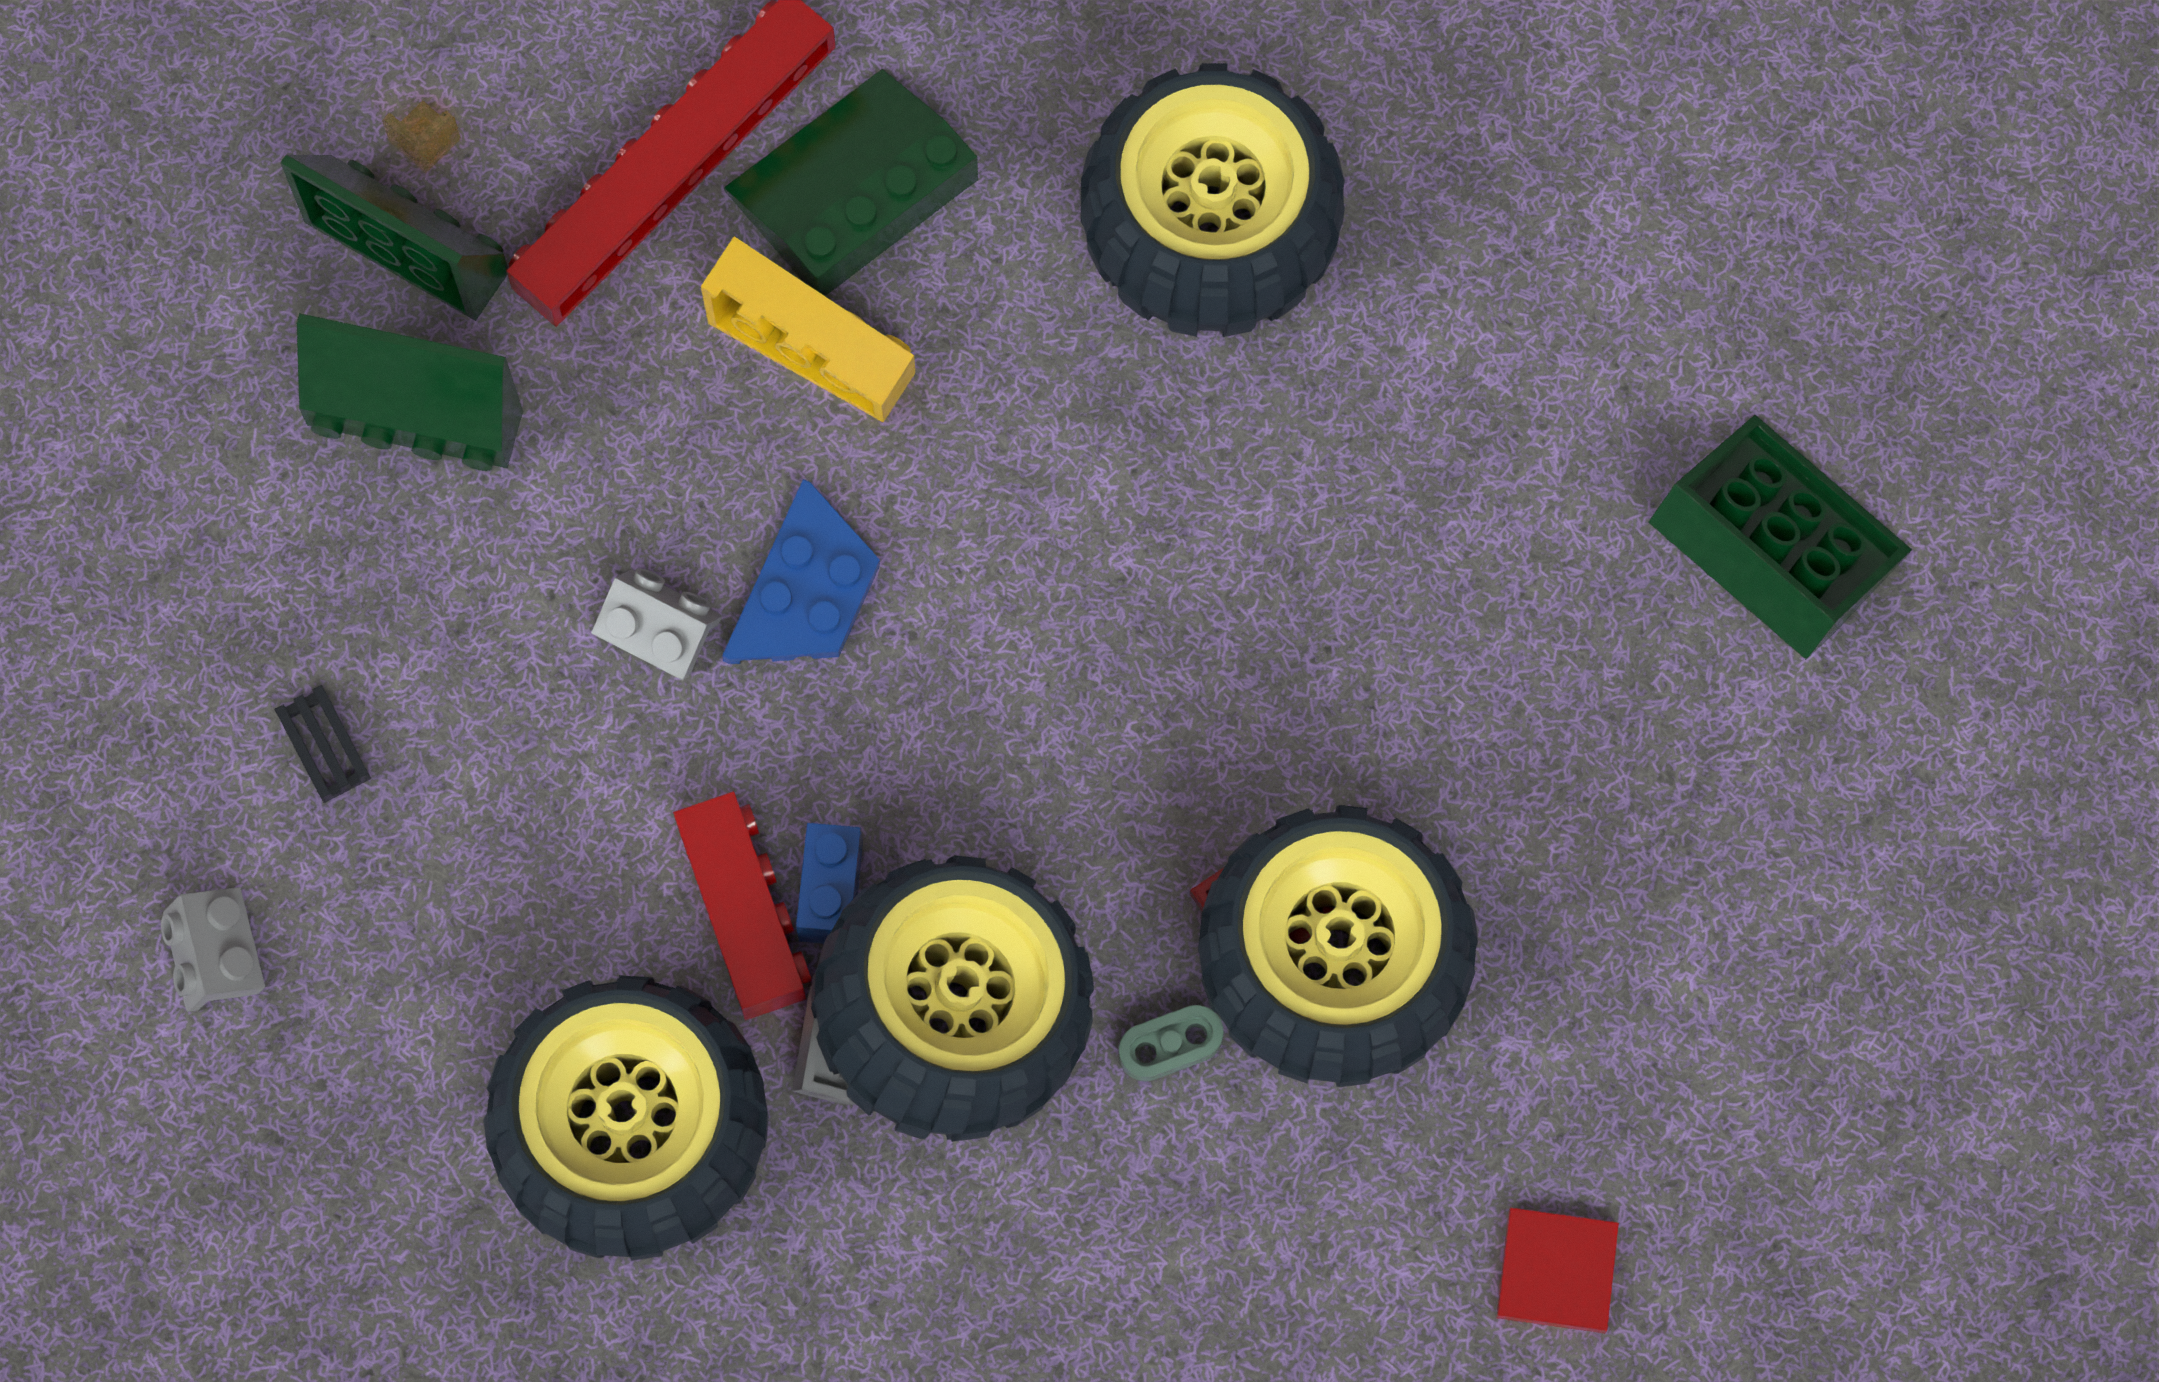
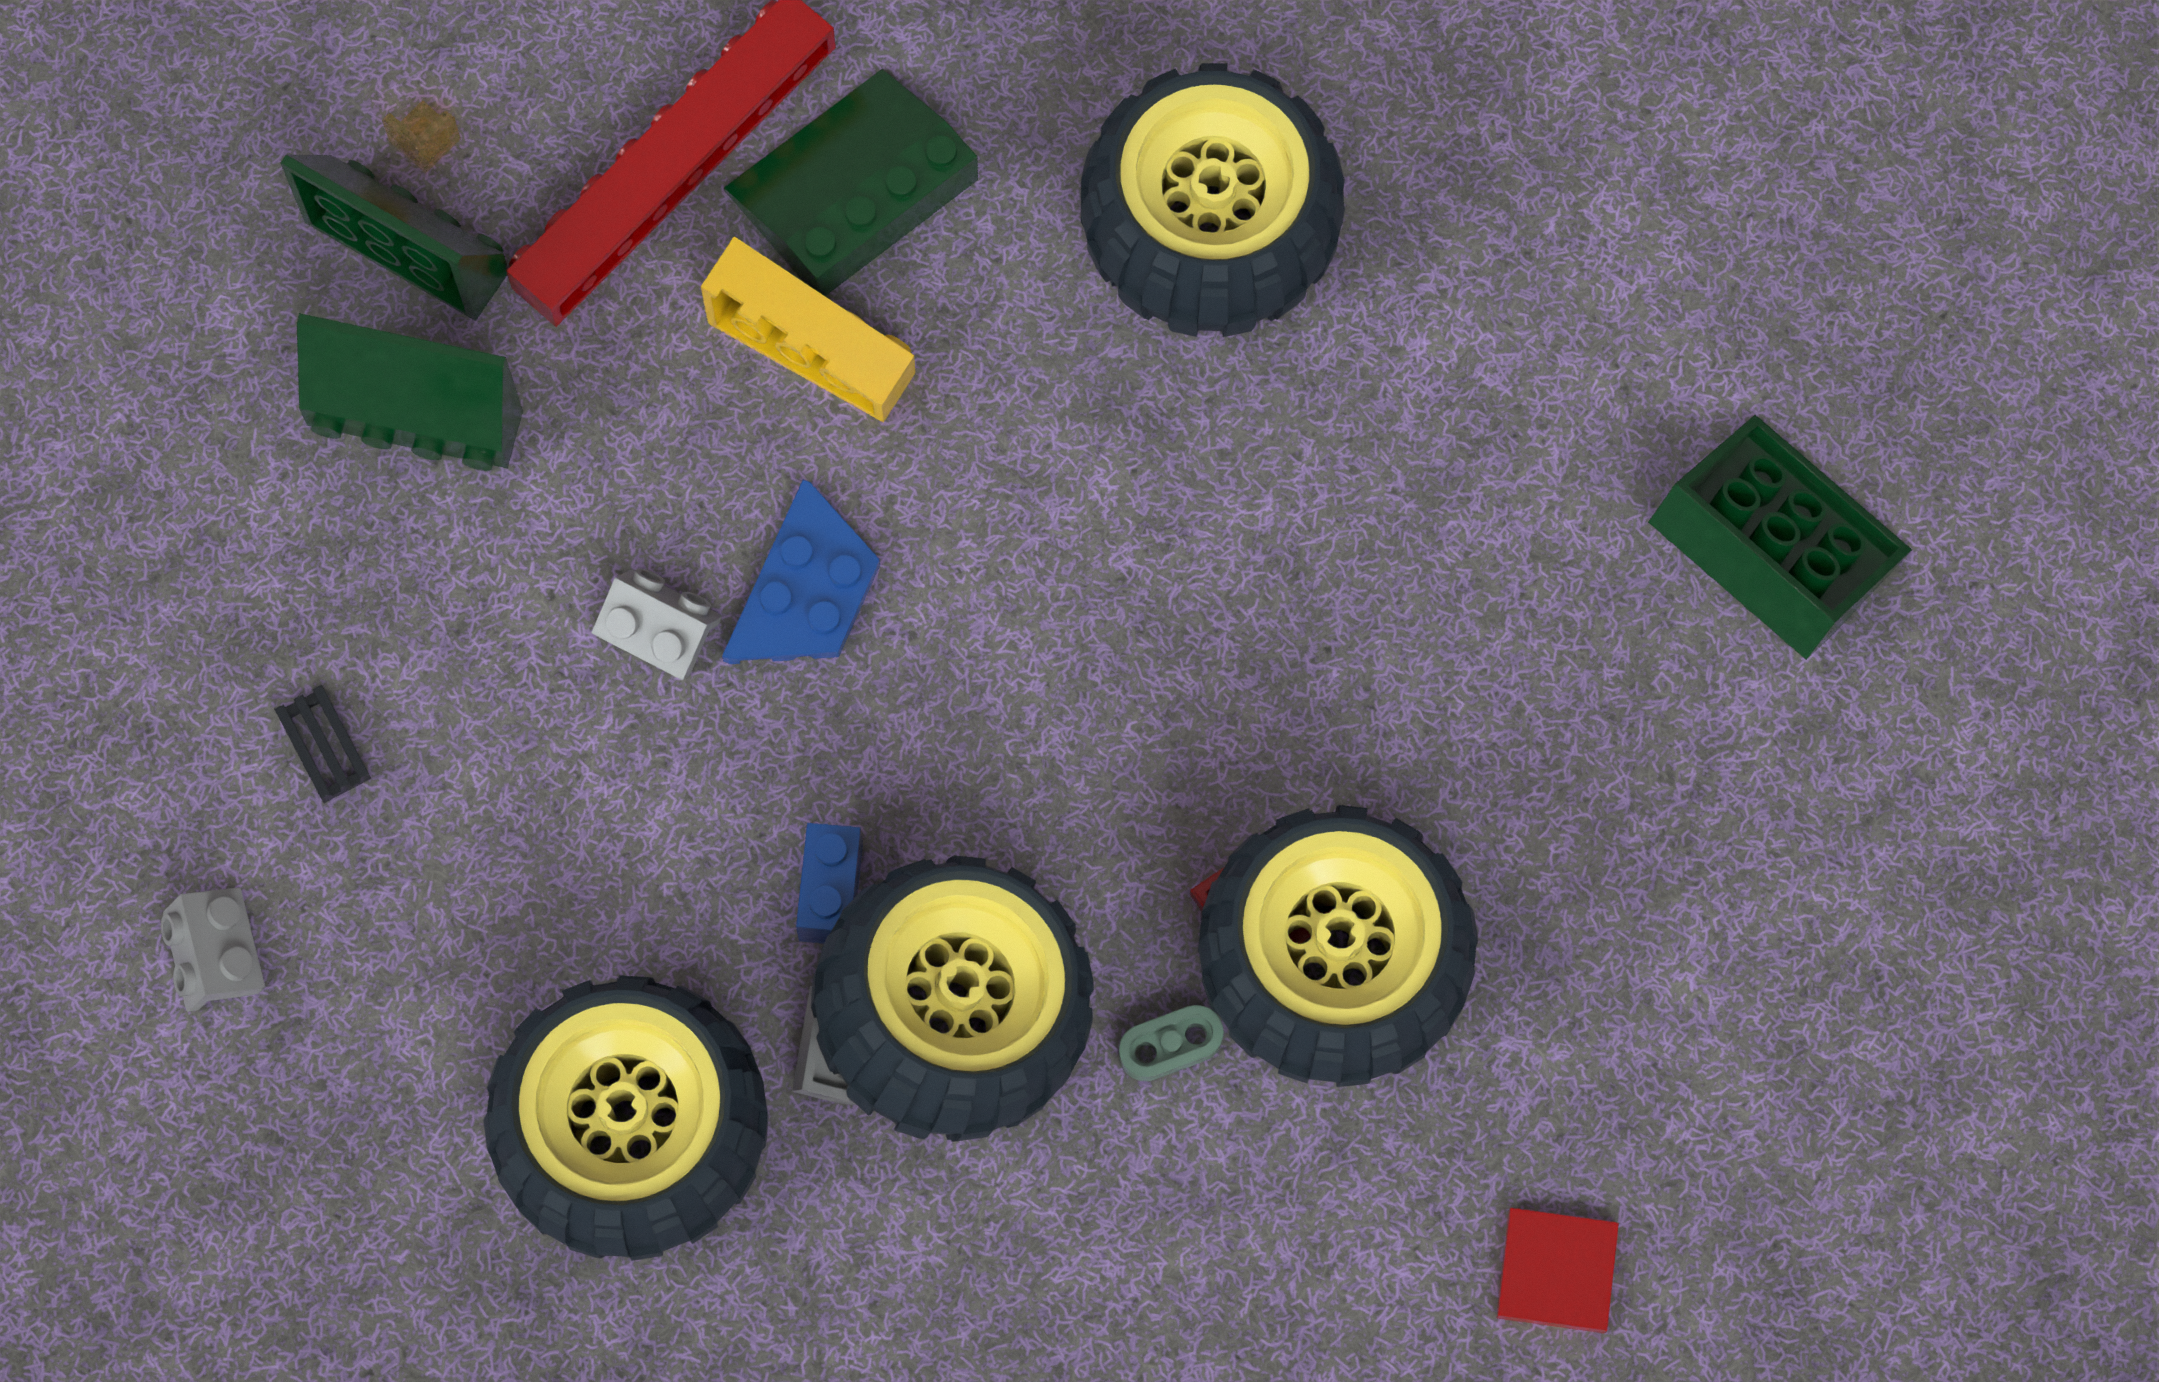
(740, 905): red brick -> none

